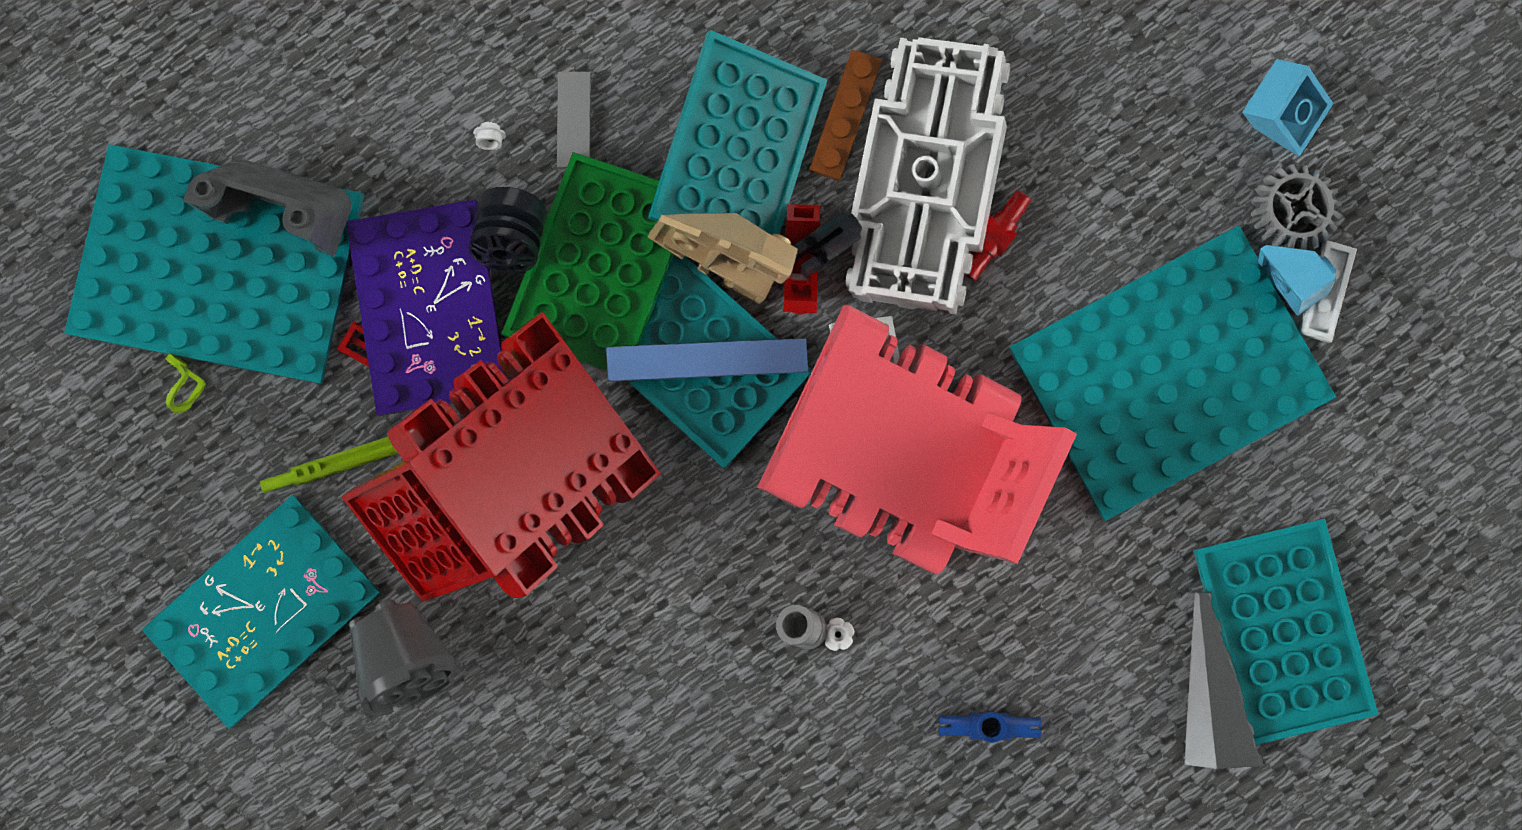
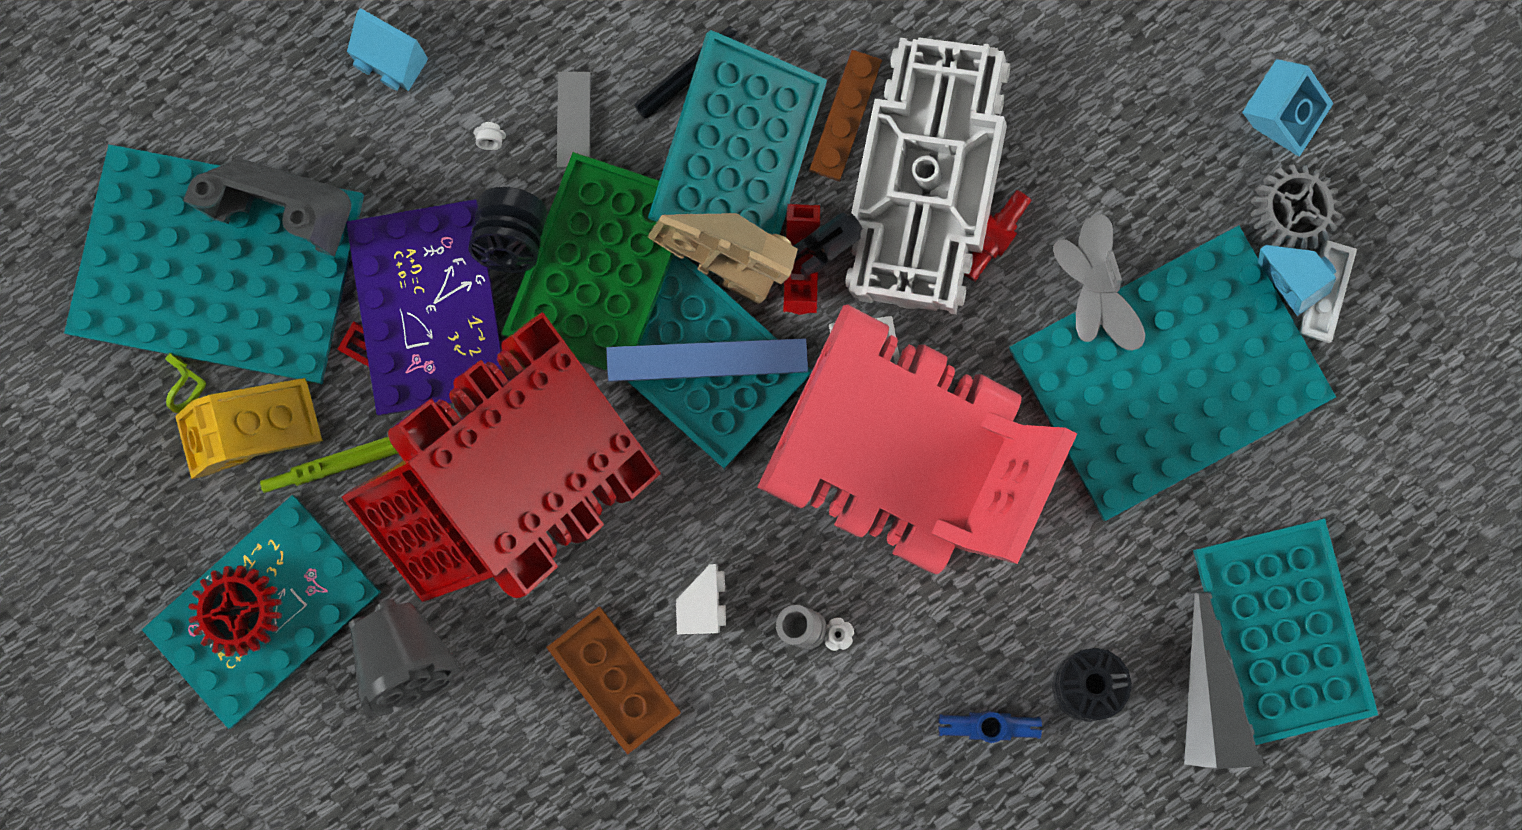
(231, 598): none -> red gear
(246, 423): none -> yellow bracket
(385, 51): none -> medium azure slope
(613, 680): none -> dark orange plate
(674, 82): none -> black axle
(699, 605): none -> white slope
(1098, 271): none -> light grey piece
(1111, 680): none -> black wheel

